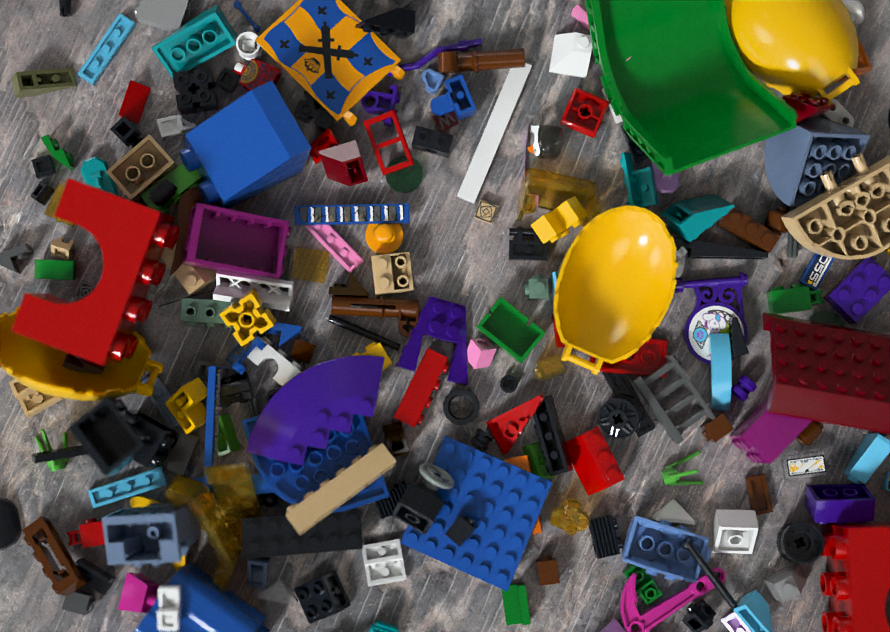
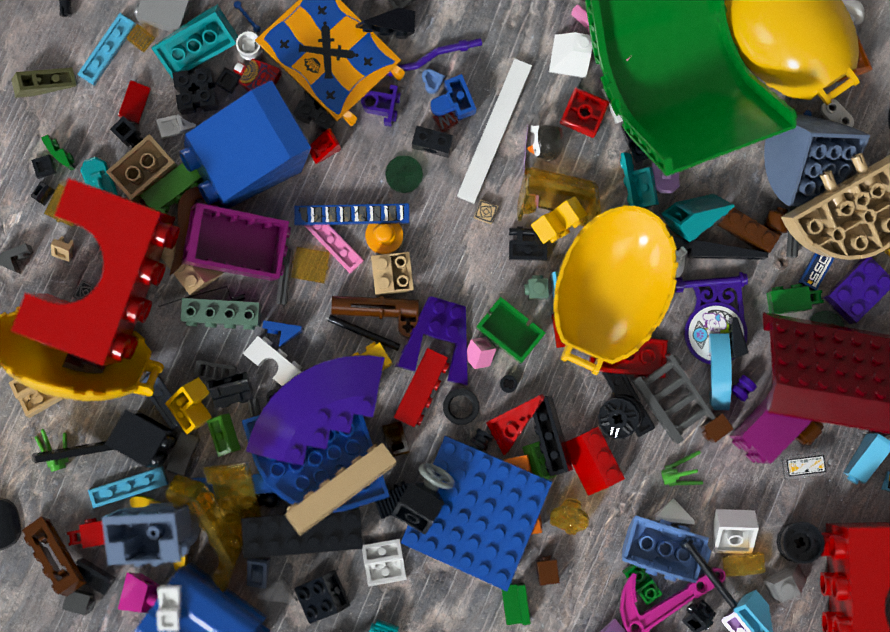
(55, 269): green slope -> none
(110, 436): black container -> none
(140, 38): none -> clear yellow slope
(162, 192): black brick -> none
(212, 418): blue tile -> none
(240, 353): blue flag -> none
(245, 328): yellow brick -> none
(272, 297): white fence -> none
(302, 351): reddish brown slope -> none
(344, 164): dark red slope -> none
(354, 289): dark brown slope -> none
(392, 113): red window -> none
(461, 529): black brick -> none
(474, 61): reddish brown piece -> none
(548, 368): clear yellow brick -> none
(604, 536): black brick -> none
(744, 564): none -> clear yellow slope
(758, 494): reddish brown tile -> none
(807, 105): dark red slope -> none
(840, 503): dark purple brick -> none

